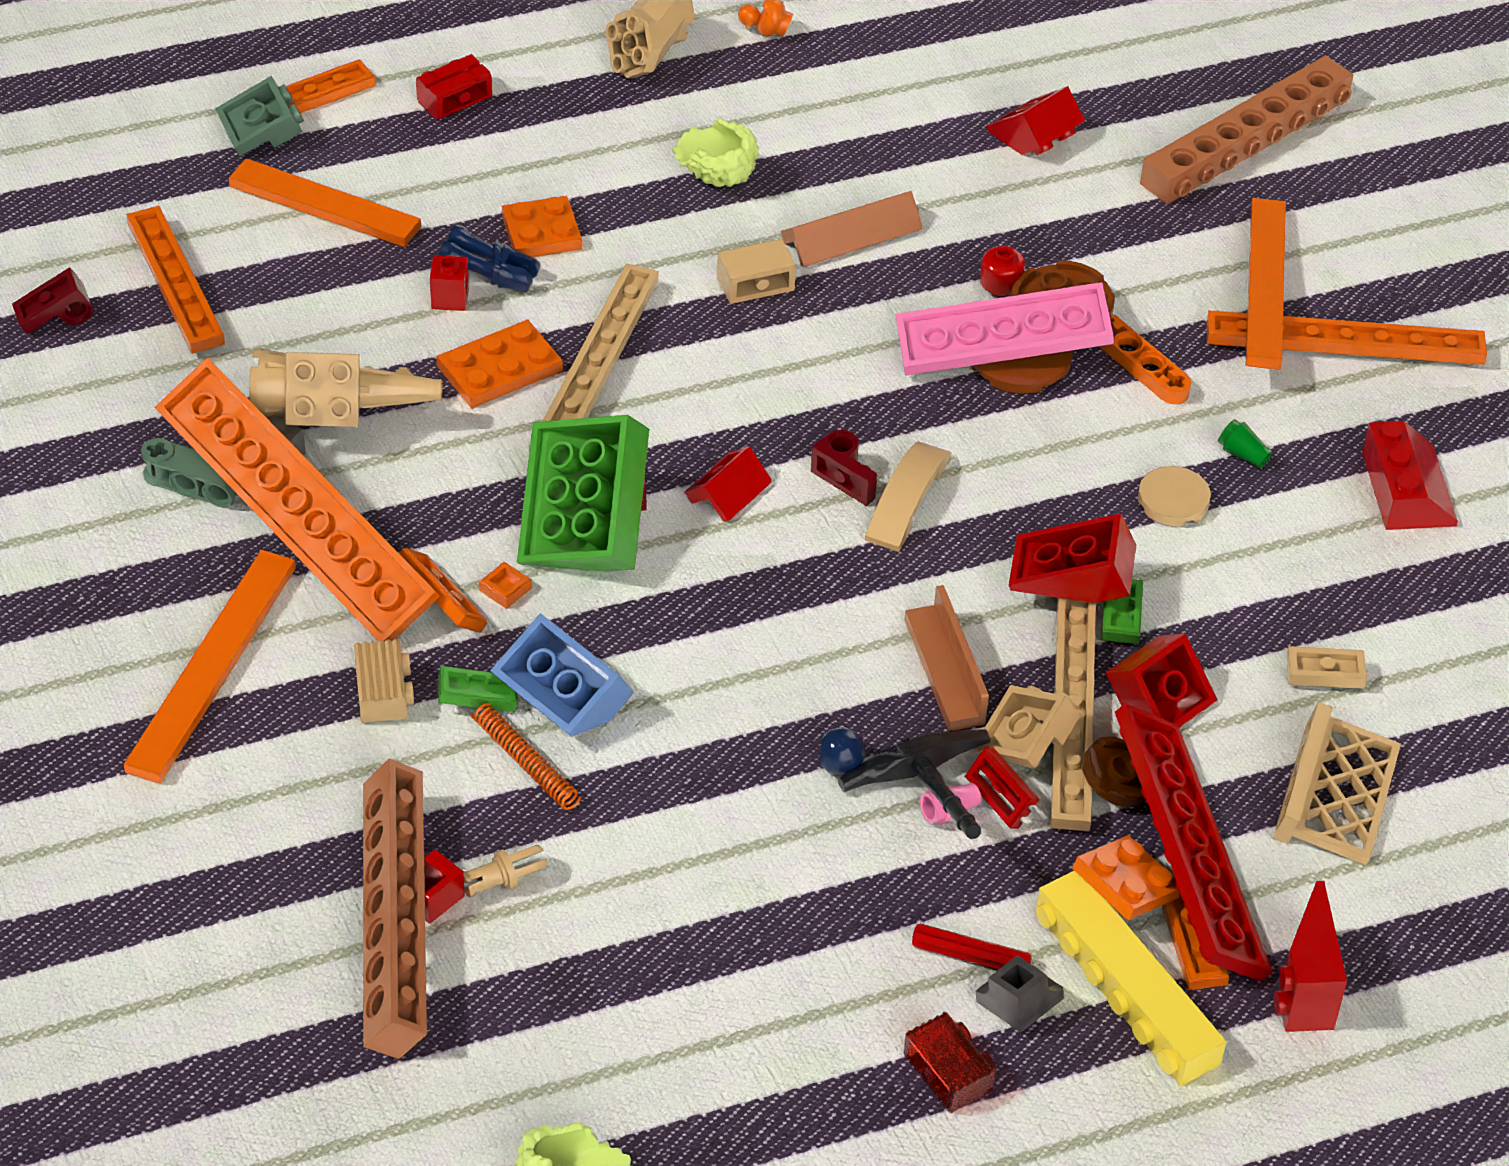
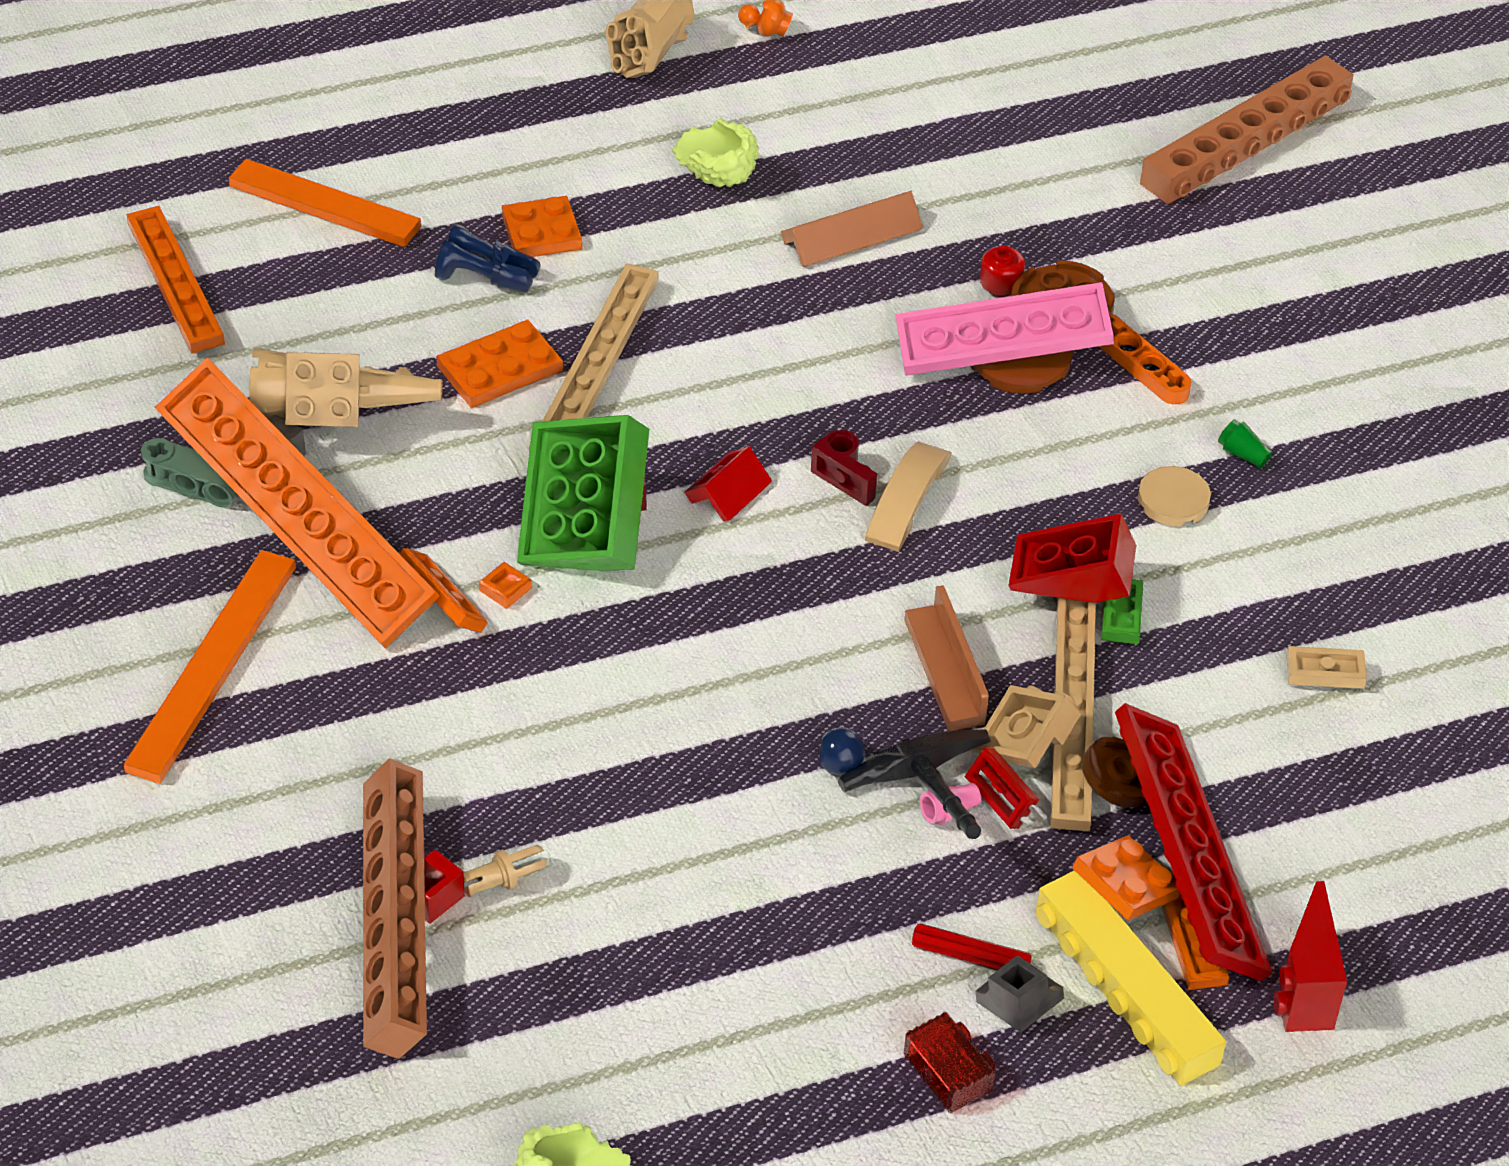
(60, 297): dark red plate -> none
(260, 116): sand green plate -> none
(331, 85): orange tile -> none
(381, 680): tan brick -> none
(449, 283): red brick -> none
(454, 87): red brick -> none
(473, 689): bright green plate -> none
(514, 742): orange piece -> none
(562, 678): medium blue slope -> none
(756, 271): tan brick -> none
(1039, 122): red slope -> none
(1163, 680): red slope -> none
(1266, 284): orange tile -> none
(1305, 782): tan fence -> none
(1358, 338): orange plate -> none
(1406, 477): red slope -> none

